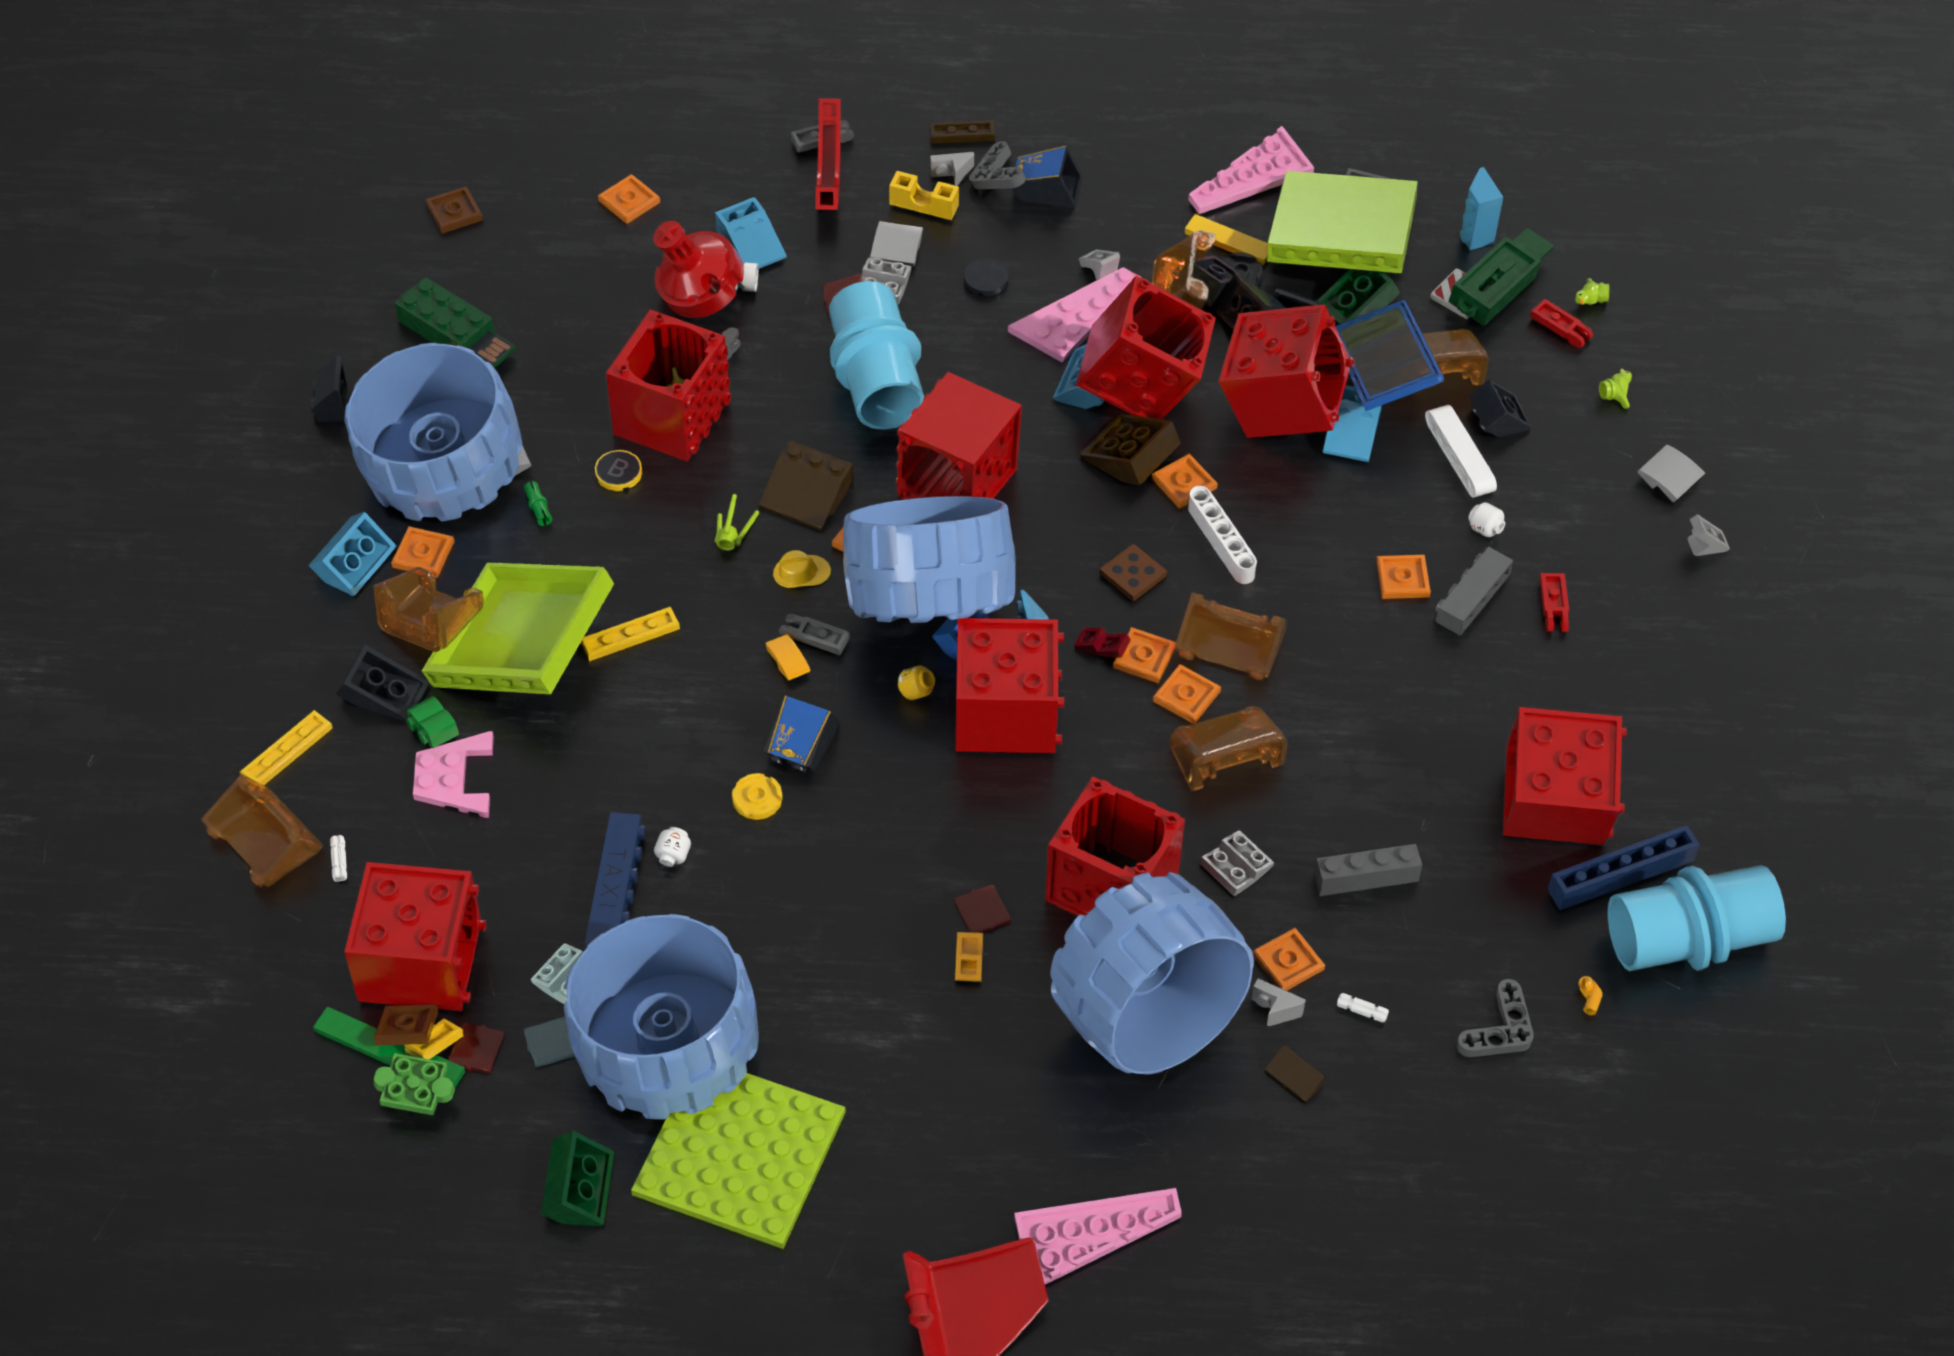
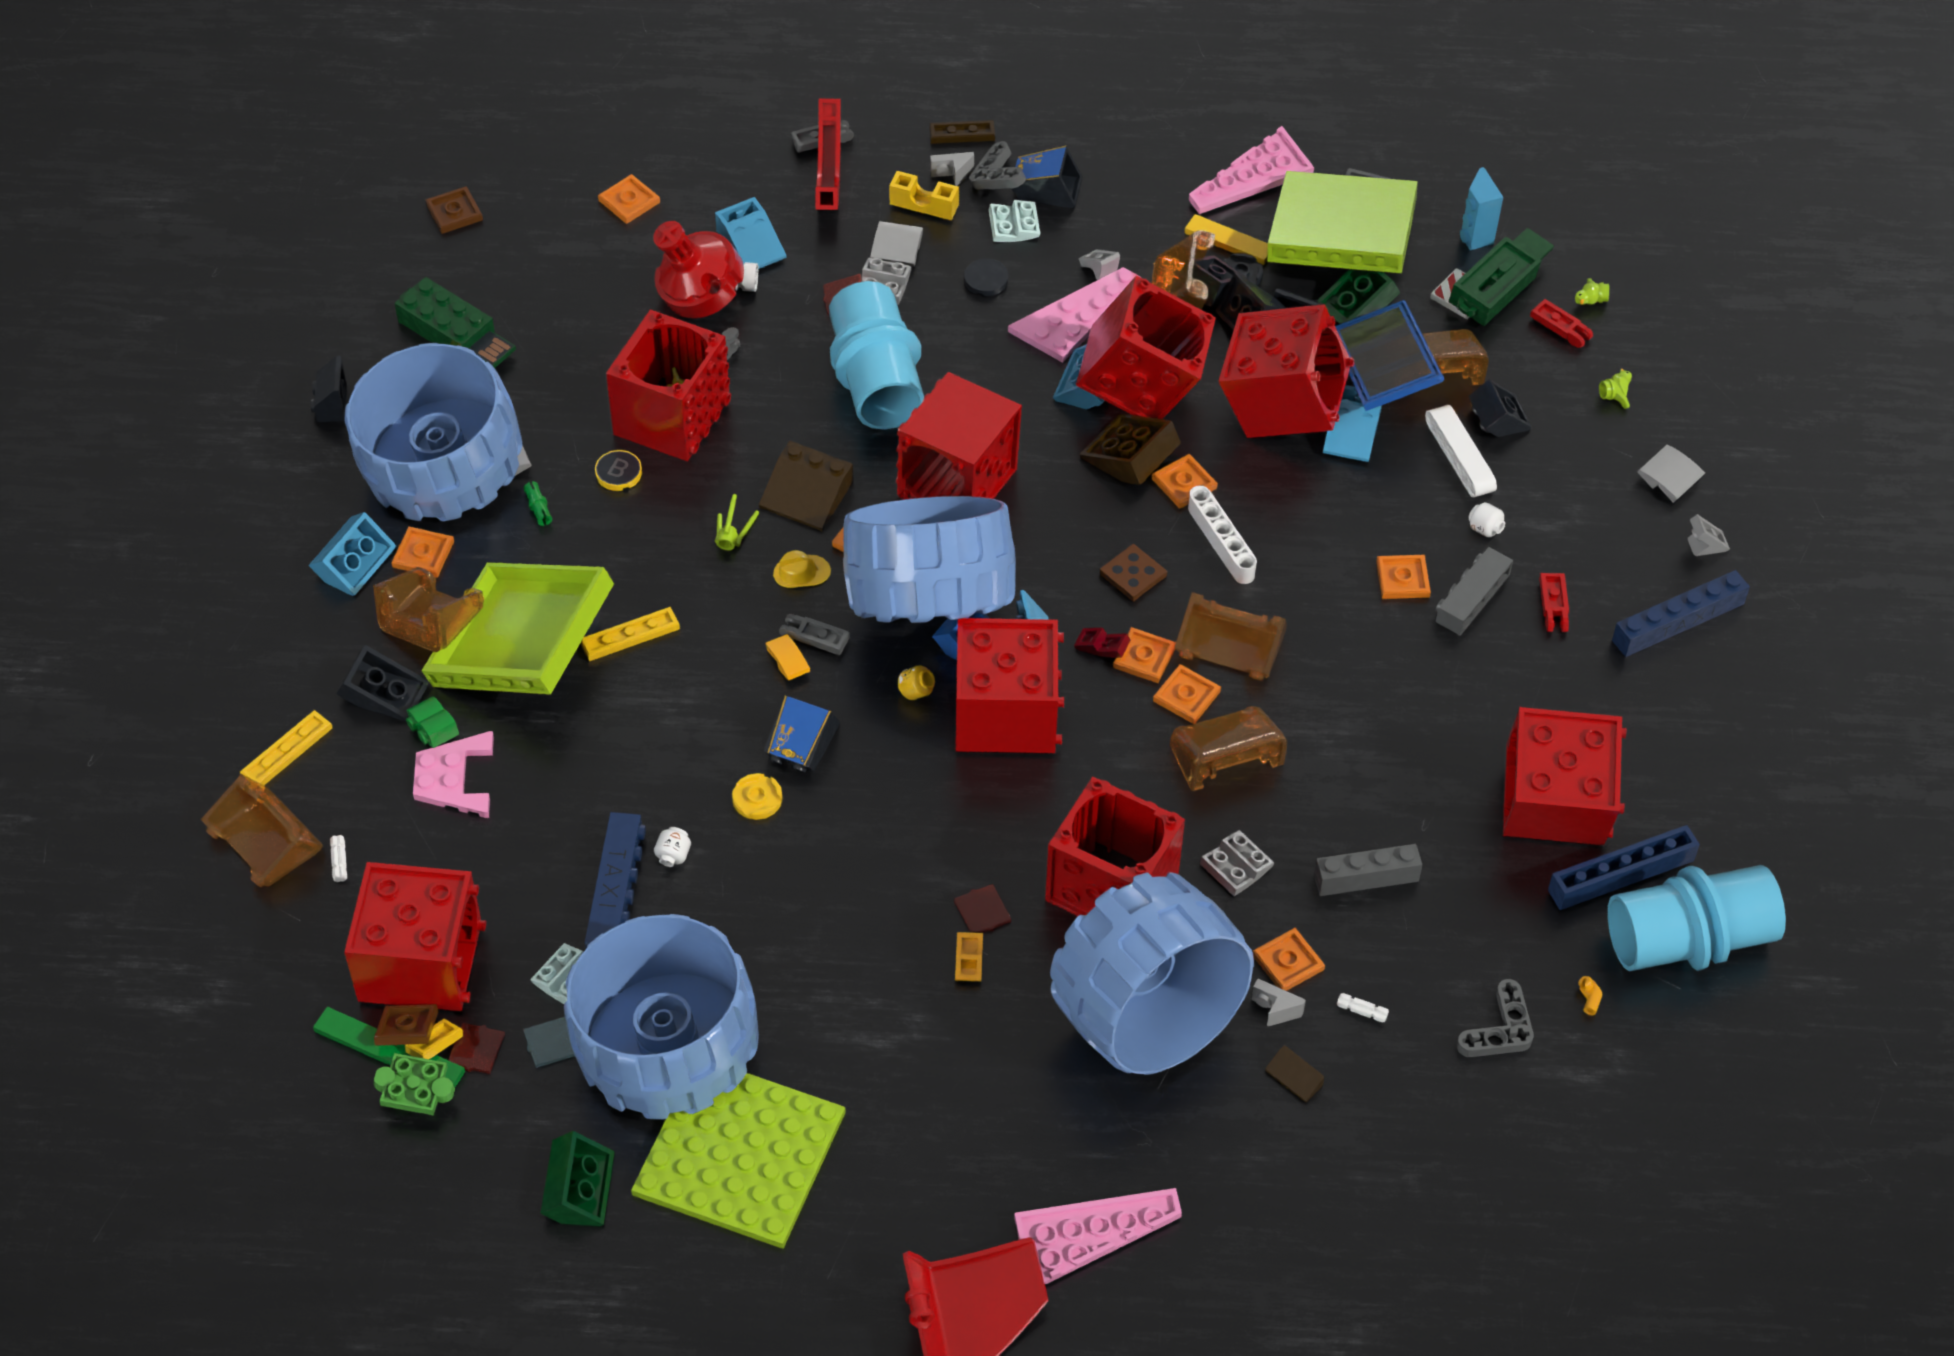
(1014, 222): none -> light aqua slope
(1680, 613): none -> dark blue brick

